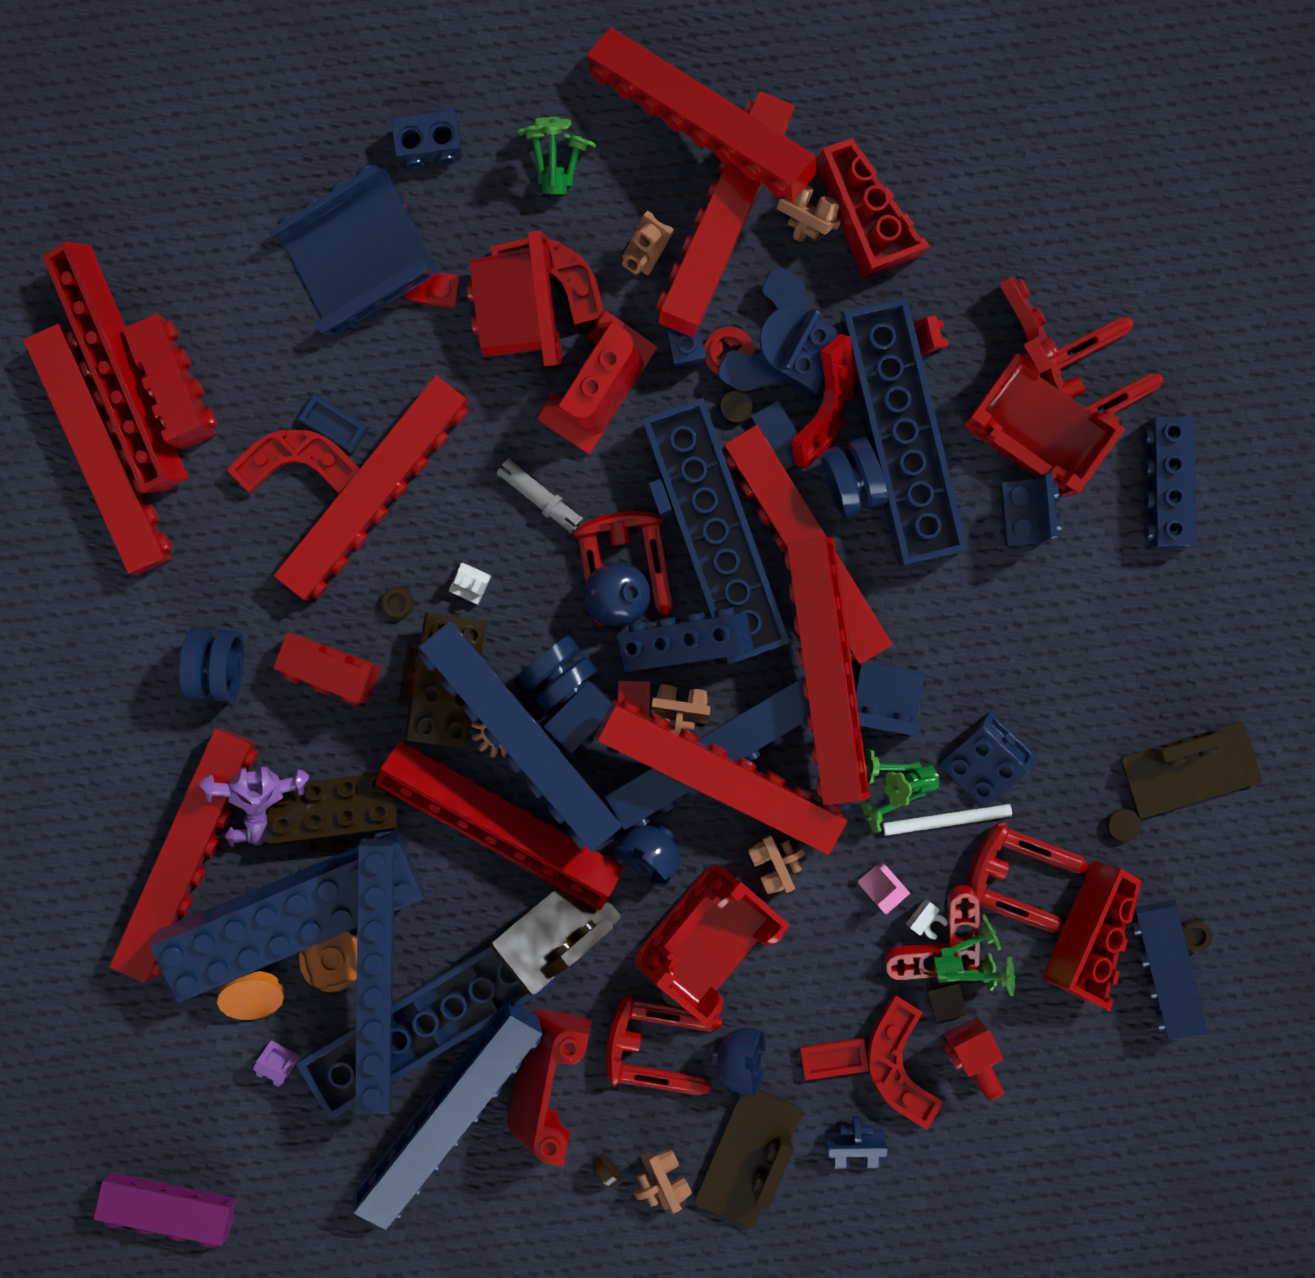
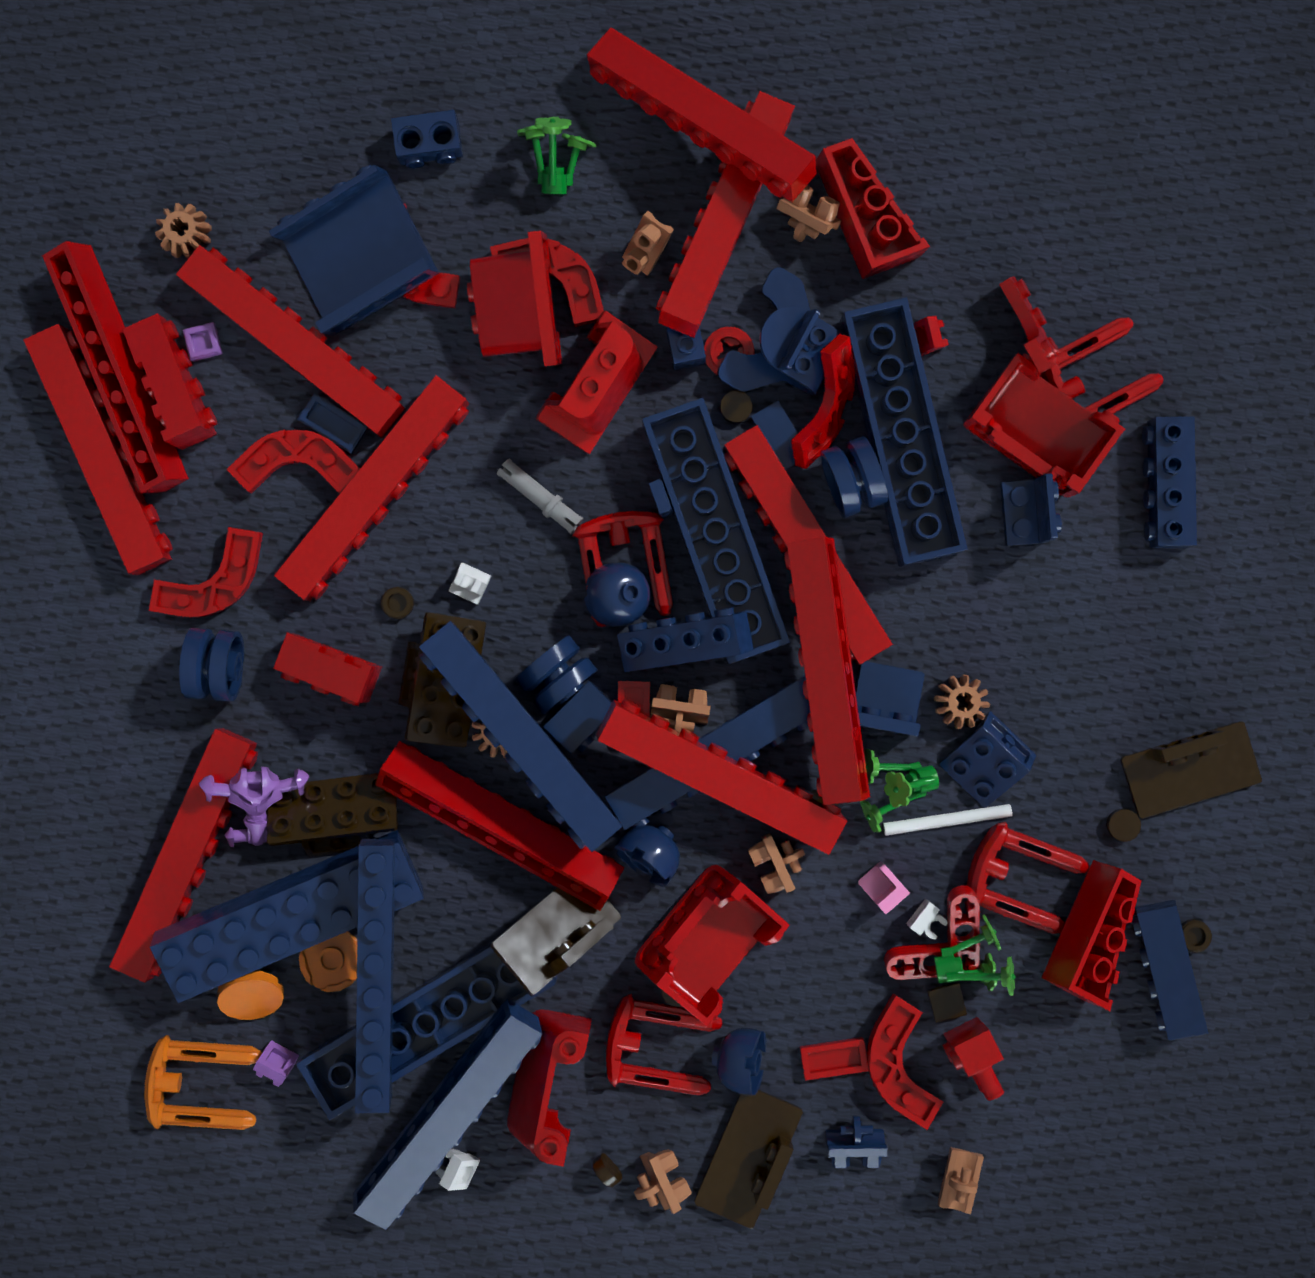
(160, 1081): none -> orange piece
(165, 1210): magenta brick -> none
(172, 224): none -> nougat gear
(202, 341): none -> medium lavender tile
(222, 589): none -> red plate
(290, 341): none -> red brick
(459, 1170): none -> white tile
(950, 703): none -> nougat gear
(960, 1180): none -> nougat hips

